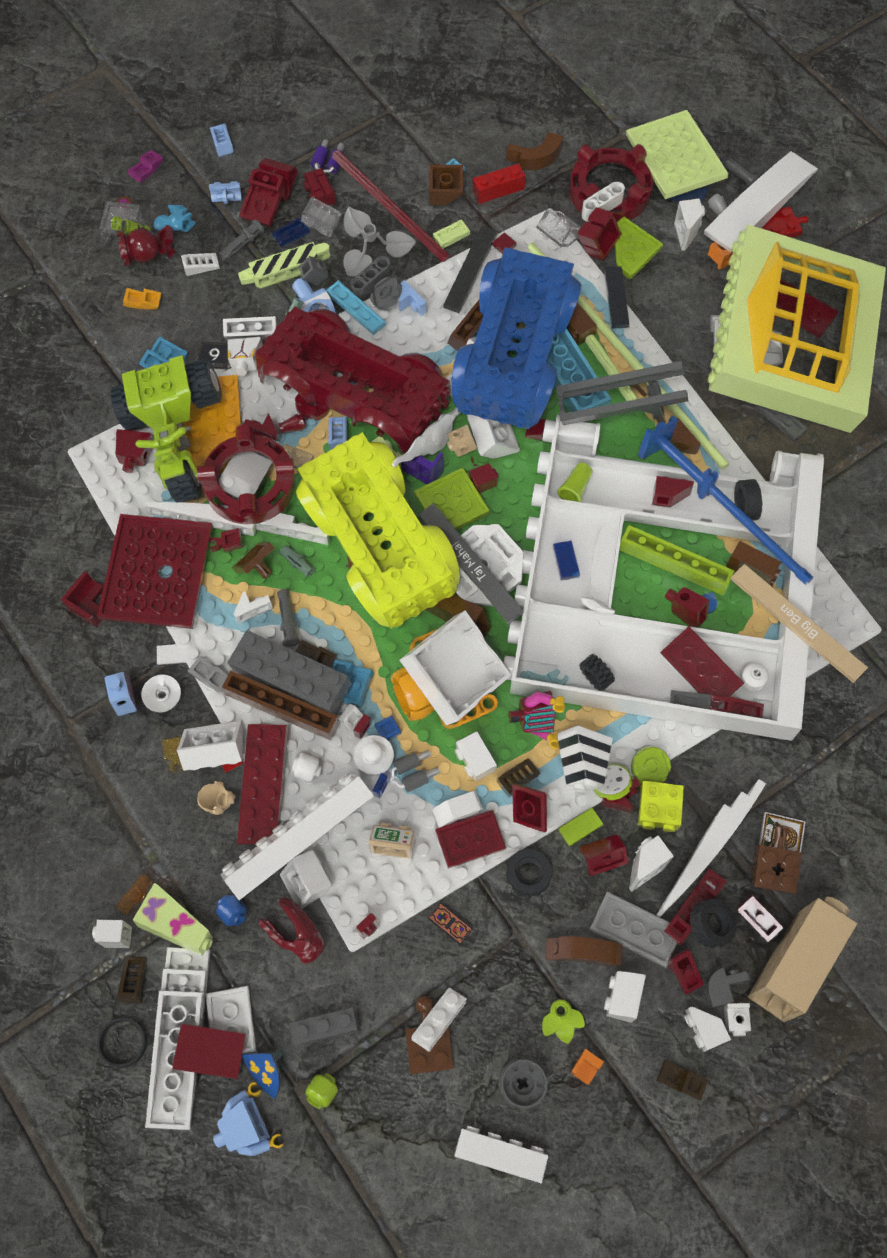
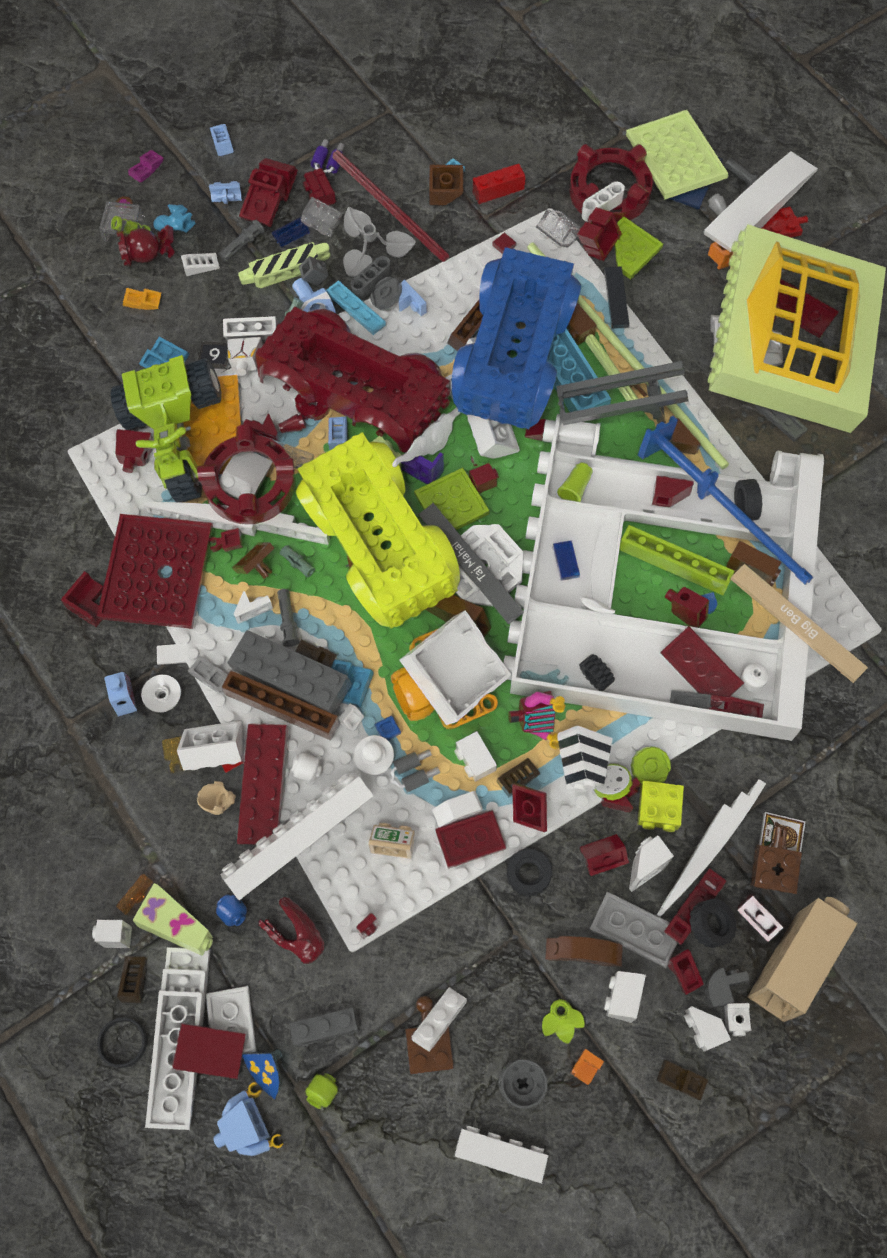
(305, 879): white slope -> none
(362, 726): dark red tile -> none
(380, 785): clear blue tile -> none
(450, 923): tile -> none
(451, 234): yellowish green plate -> none
(461, 441): tan brick -> none
(470, 269): pearl dark grey tile -> none
(536, 157): reddish brown arch -> none
(580, 827): lime tile -> none
(688, 221): white slope -> none

